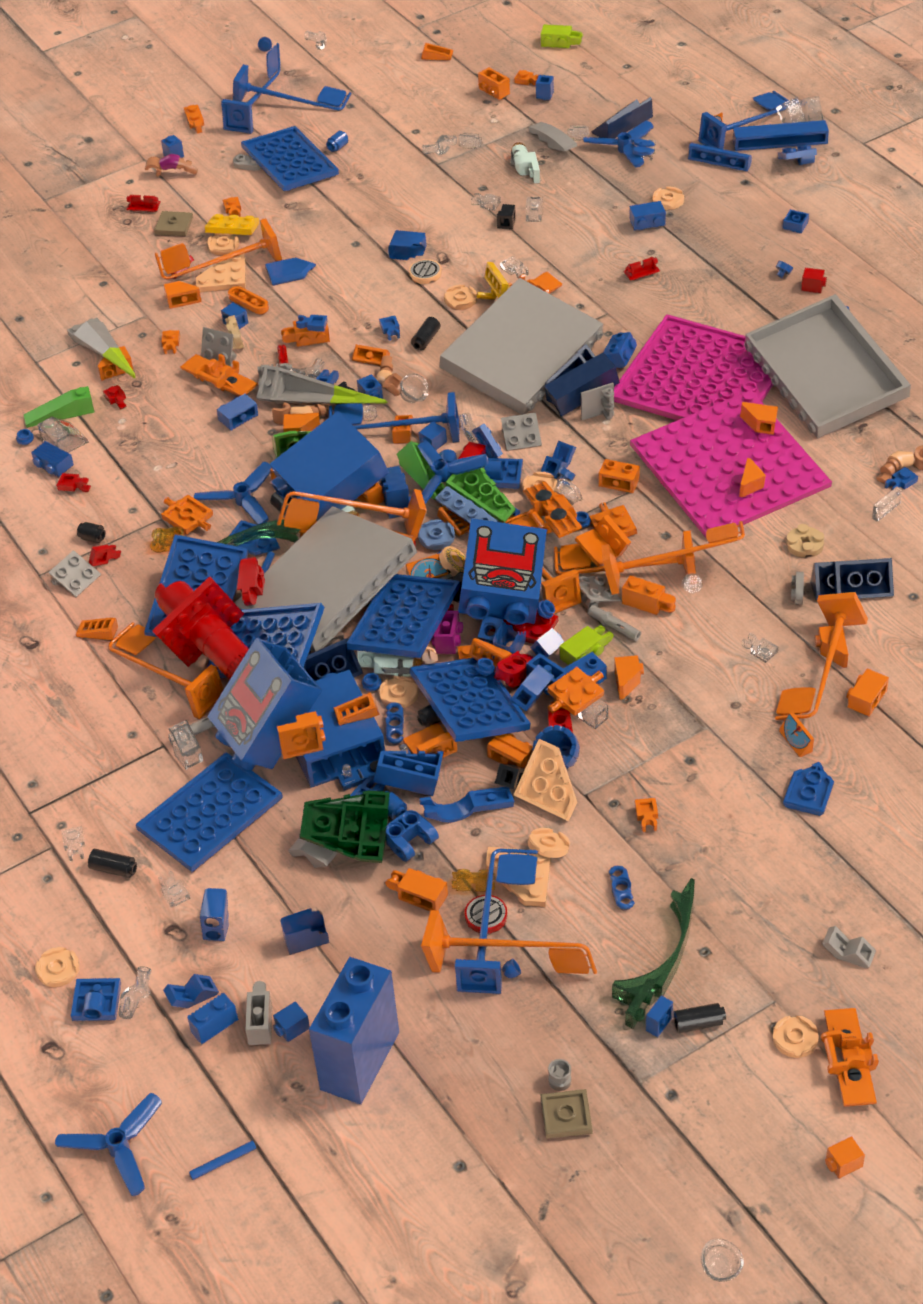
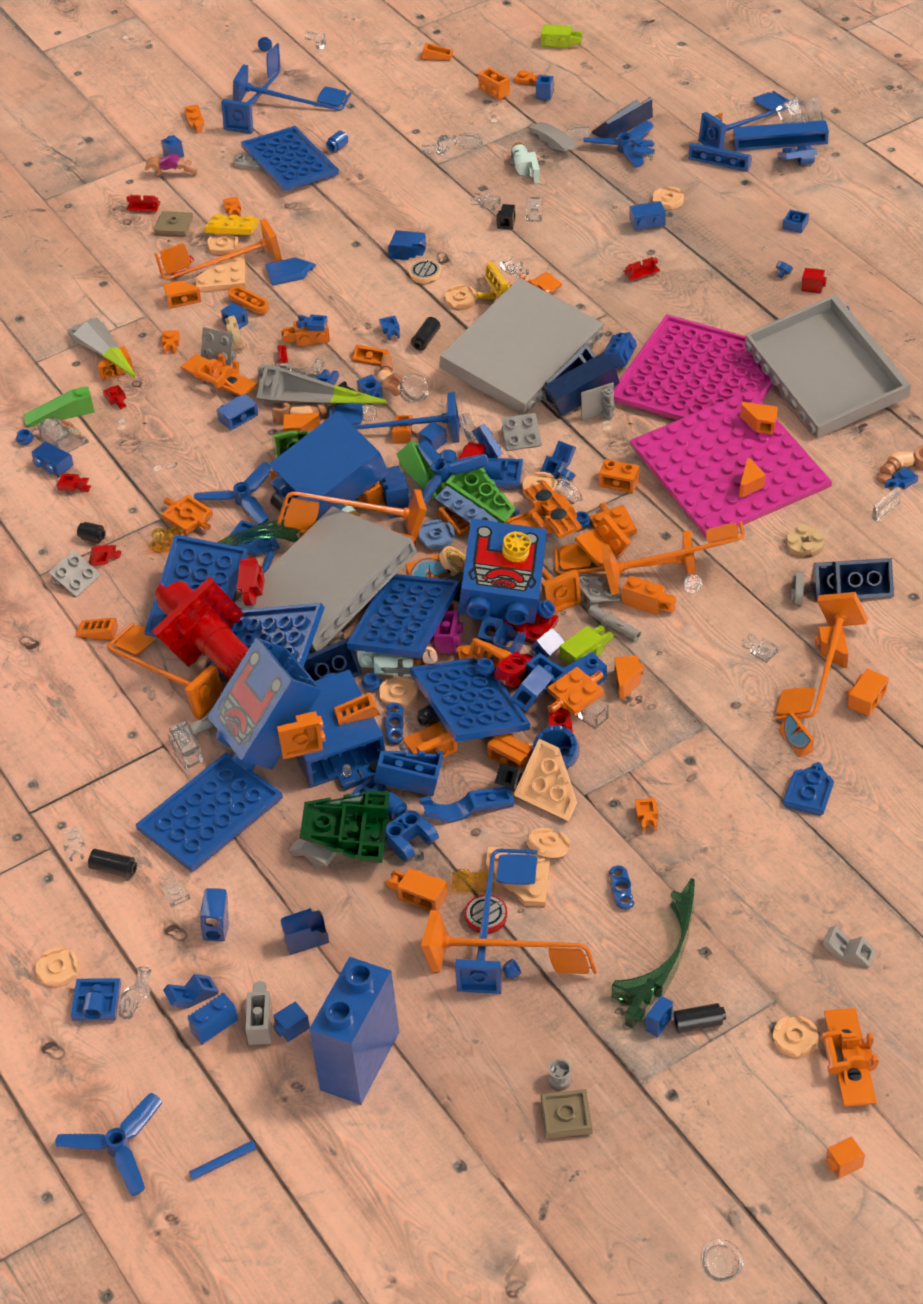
(516, 548): none -> yellow wheel

